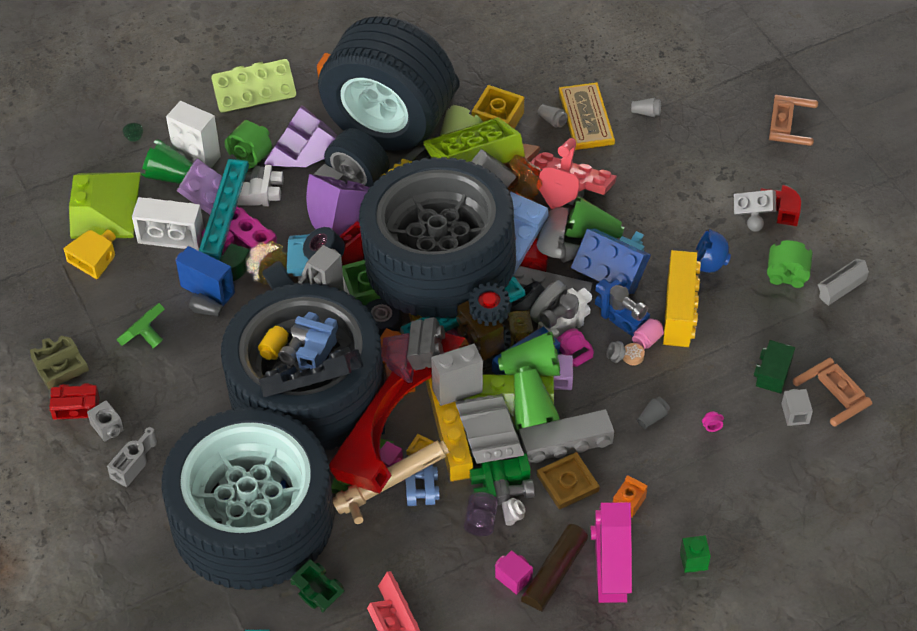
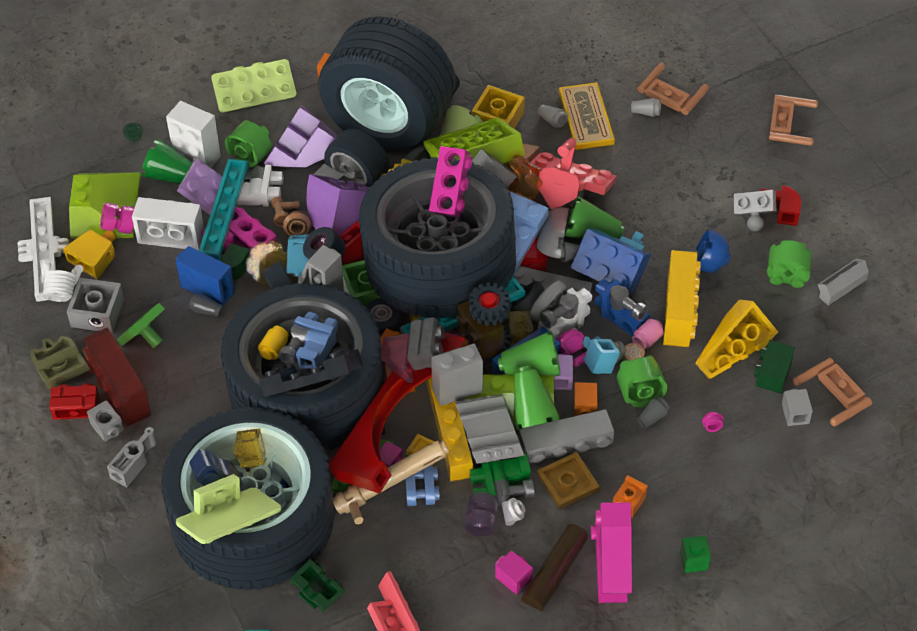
(43, 242): none -> white hinge
(59, 283): none -> white piece
(95, 305): none -> light grey brick
(116, 377): none -> clear red brick
(122, 223): none -> dark pink wheel
(209, 468): none -> dark blue brick
(224, 509): none -> yellowish green bracket
(249, 448): none -> clear yellow brick
(280, 206): none -> medium nougat piece
(297, 223): none -> medium nougat cone
(444, 172): none -> dark pink brick
(585, 398): none -> orange brick
(600, 355): none -> medium azure brick
(641, 381): none -> bright green brick
(668, 94): none -> nougat plate
(737, 336): none -> yellow wedge

